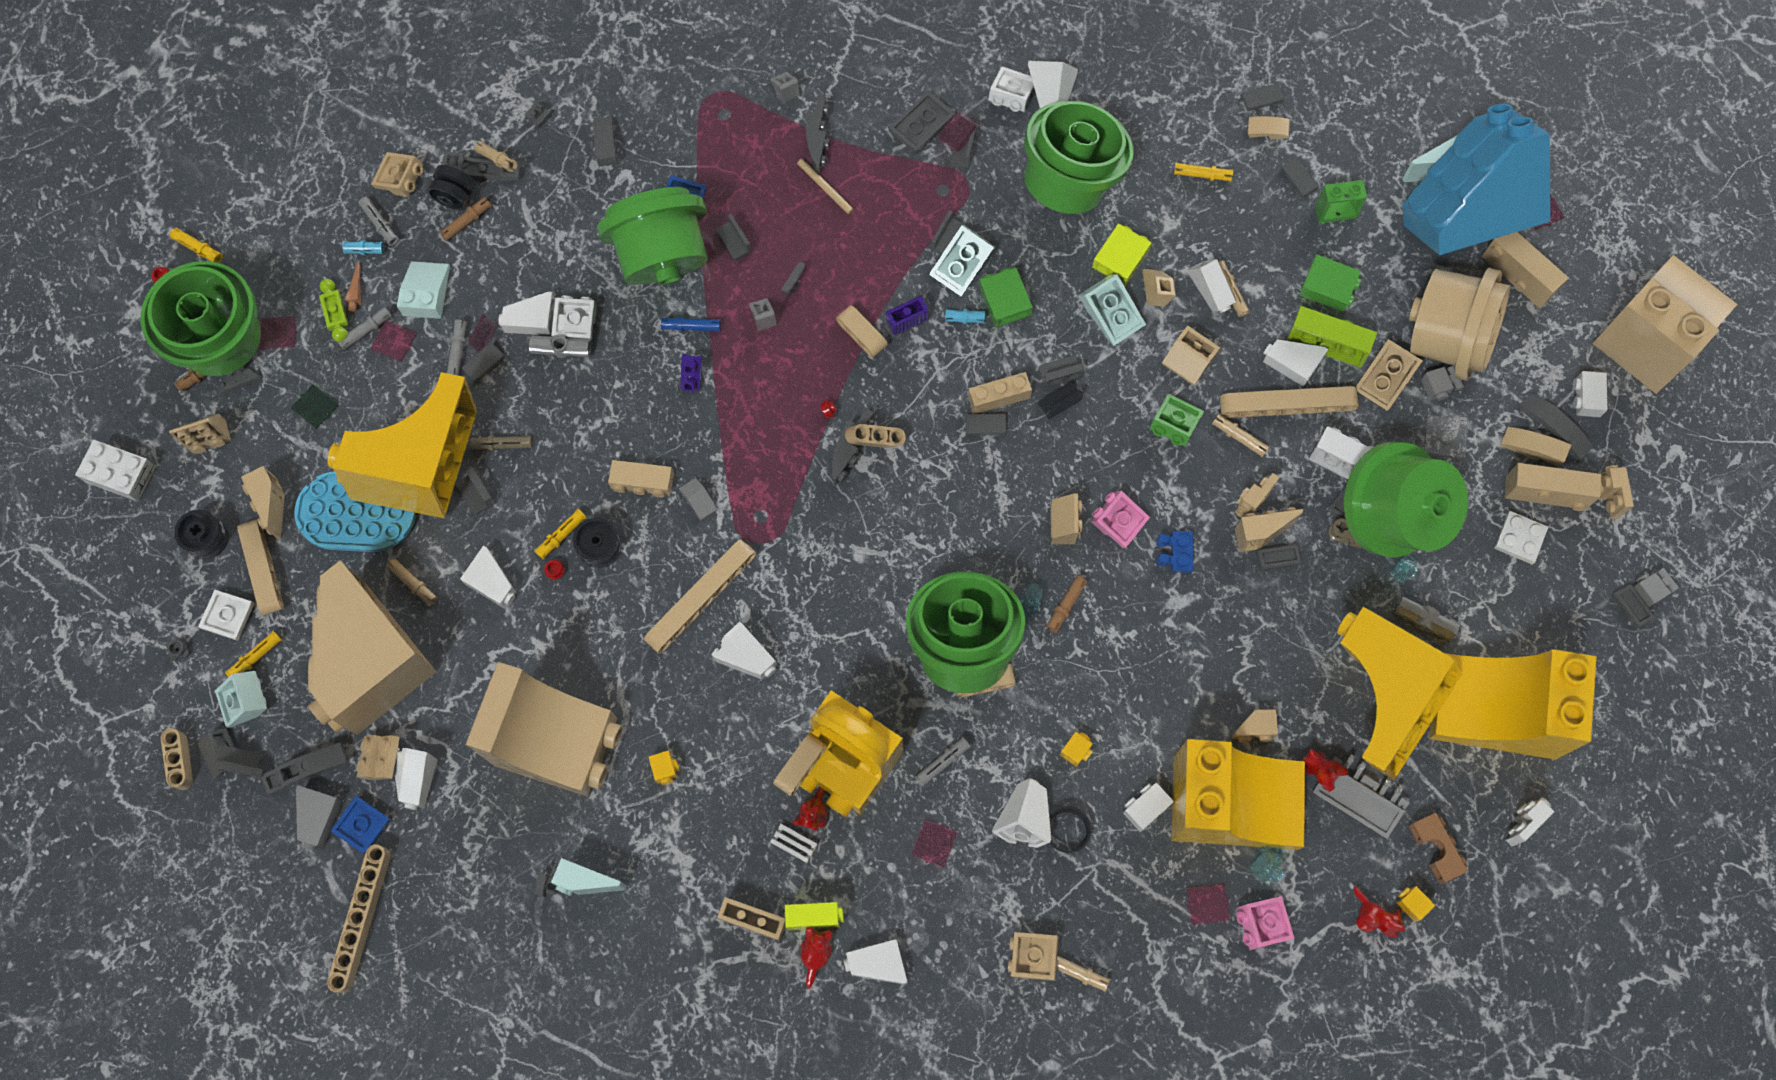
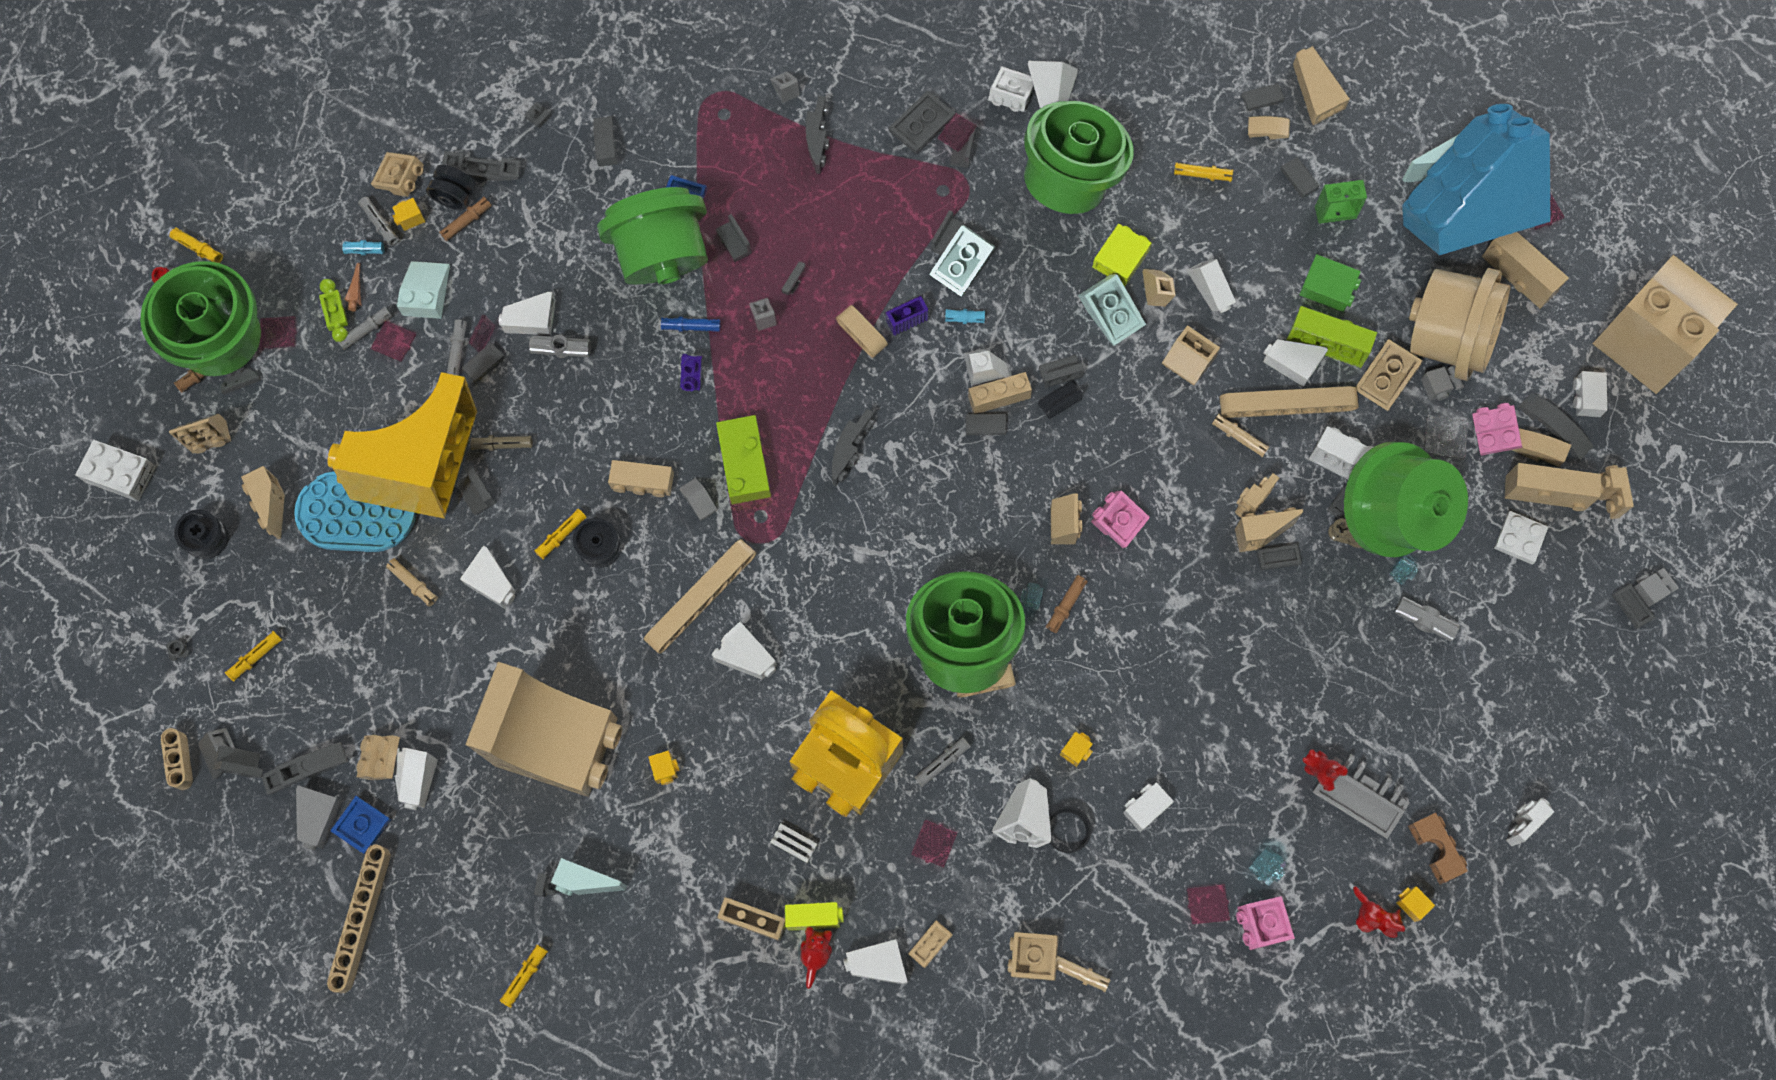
(226, 615): white plate -> none
(240, 698): light aqua slope -> none
(260, 567): tan beam -> none
(314, 406): clear green piece -> none
(359, 655): tan slope -> none
(407, 214): none -> yellow brick
(499, 158): tan pin -> none
(523, 976): none -> yellow pin
(554, 569): red plate -> none
(574, 317): white plate -> none
(743, 459): none -> lime brick
(800, 764): tan beam -> none
(812, 812): red animal -> none
(825, 186): tan bar -> none
(828, 409): red plate -> none
(866, 436): tan beam -> none
(930, 944): none -> tan plate
(984, 367): none -> white slope
(1005, 297): bright green brick -> none
(1176, 420): bright green plate -> none
(1181, 551): blue plate -> none
(1236, 797): yellow brick -> none
(1240, 306): tan pin -> none
(1259, 725): tan slope -> none
(1318, 85): none -> tan slope
(1408, 684): yellow brick -> none
(1497, 429): none -> bright pink plate
(1520, 704): yellow brick -> none

